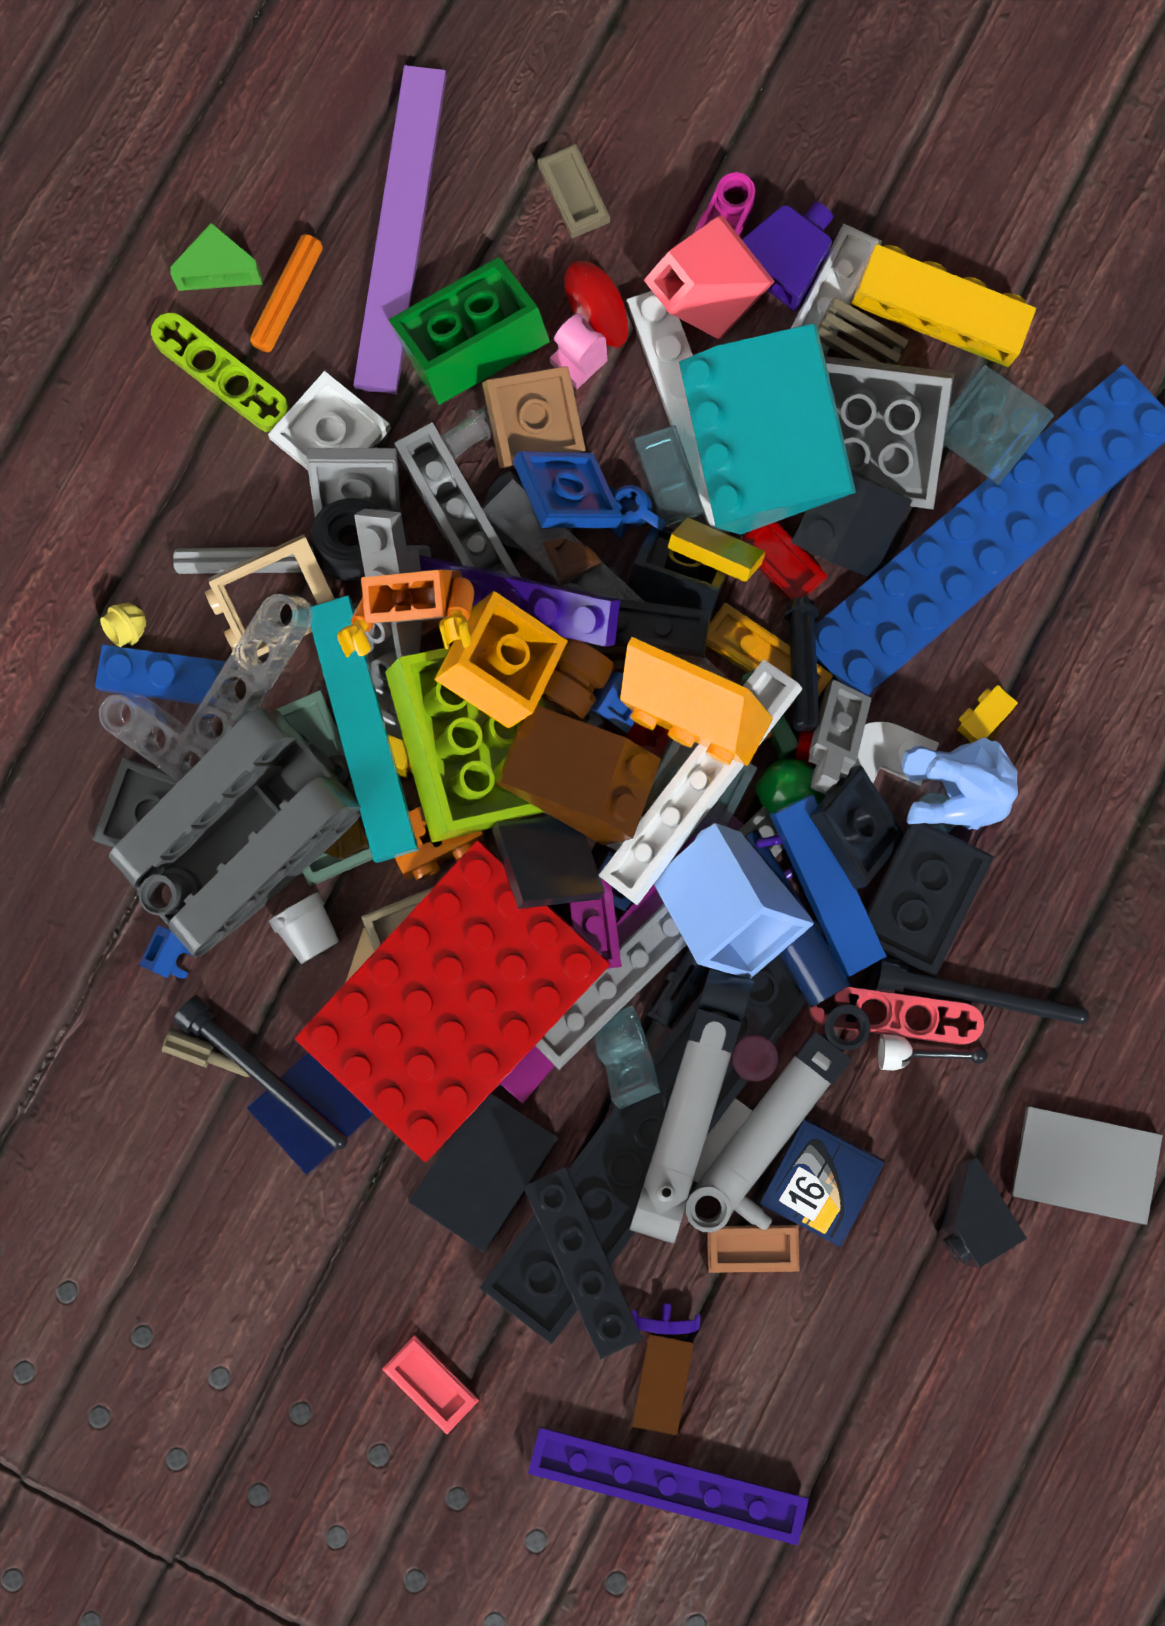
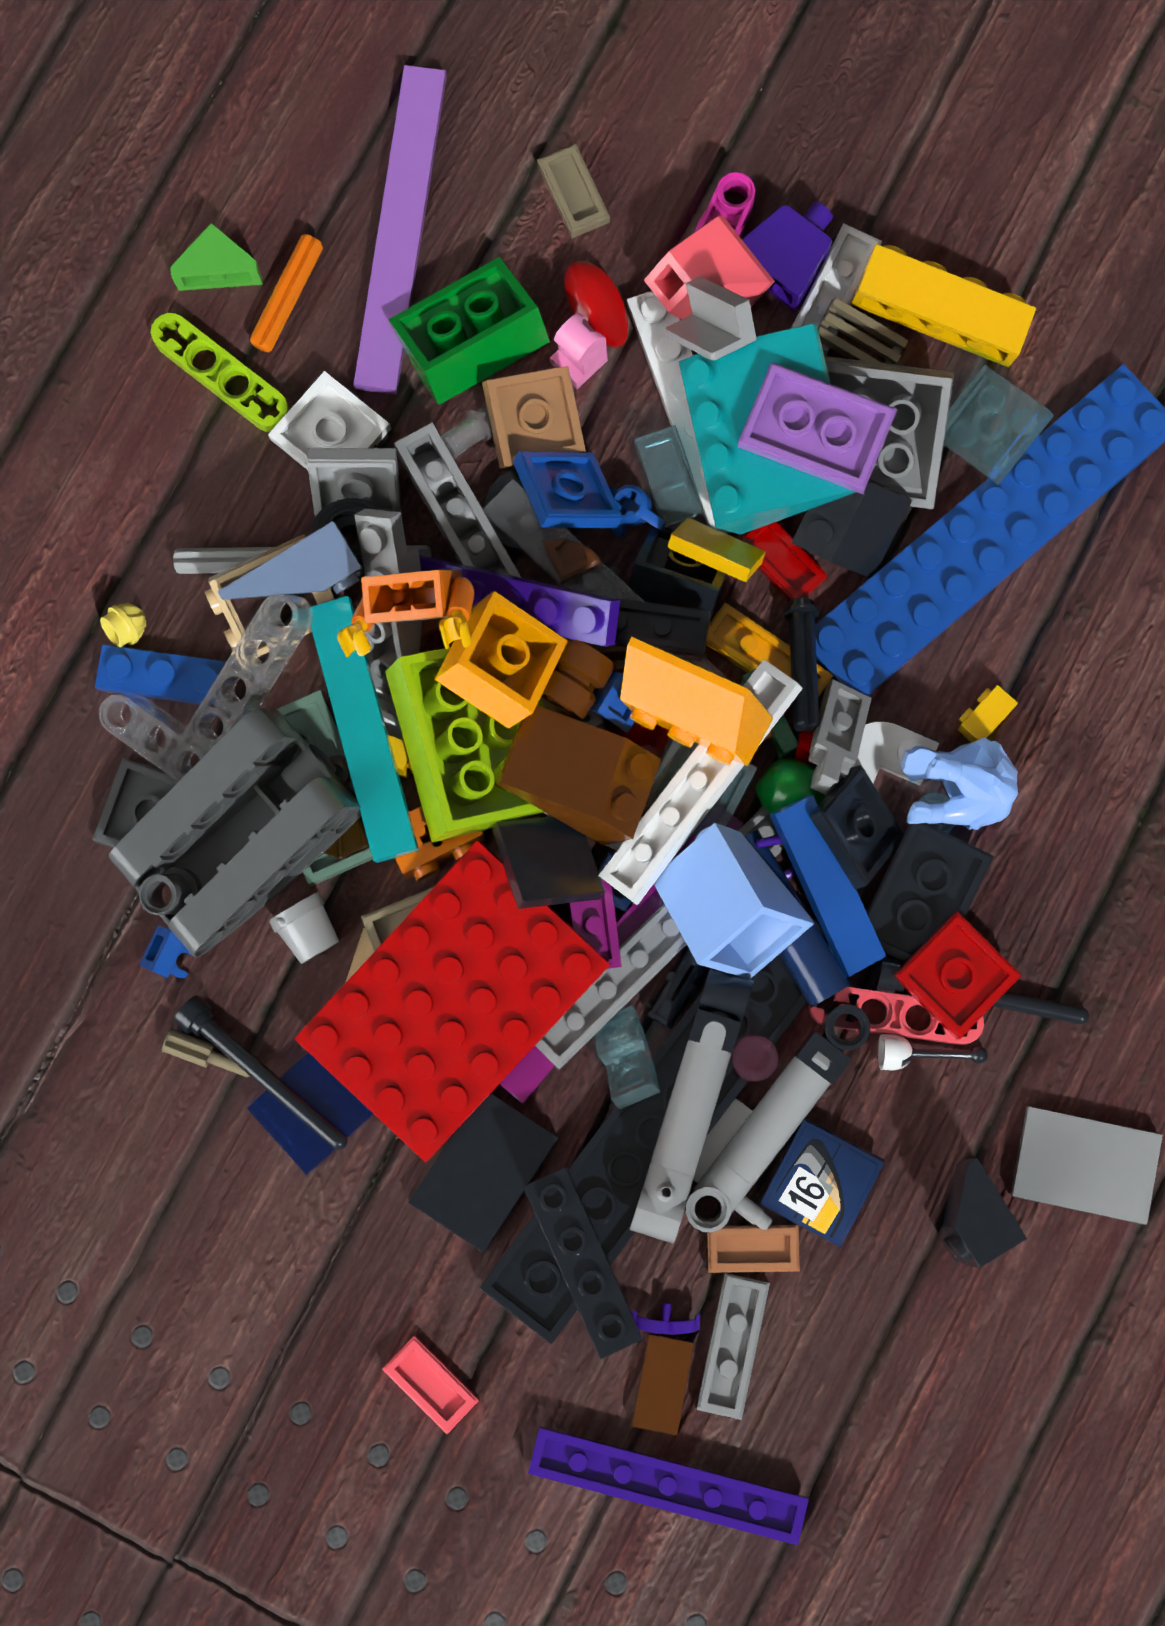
(309, 566): none -> sand blue slope
(718, 321): none -> light grey panel
(733, 1346): none -> light grey tile
(817, 428): none -> medium lavender tile
(957, 975): none -> red tile

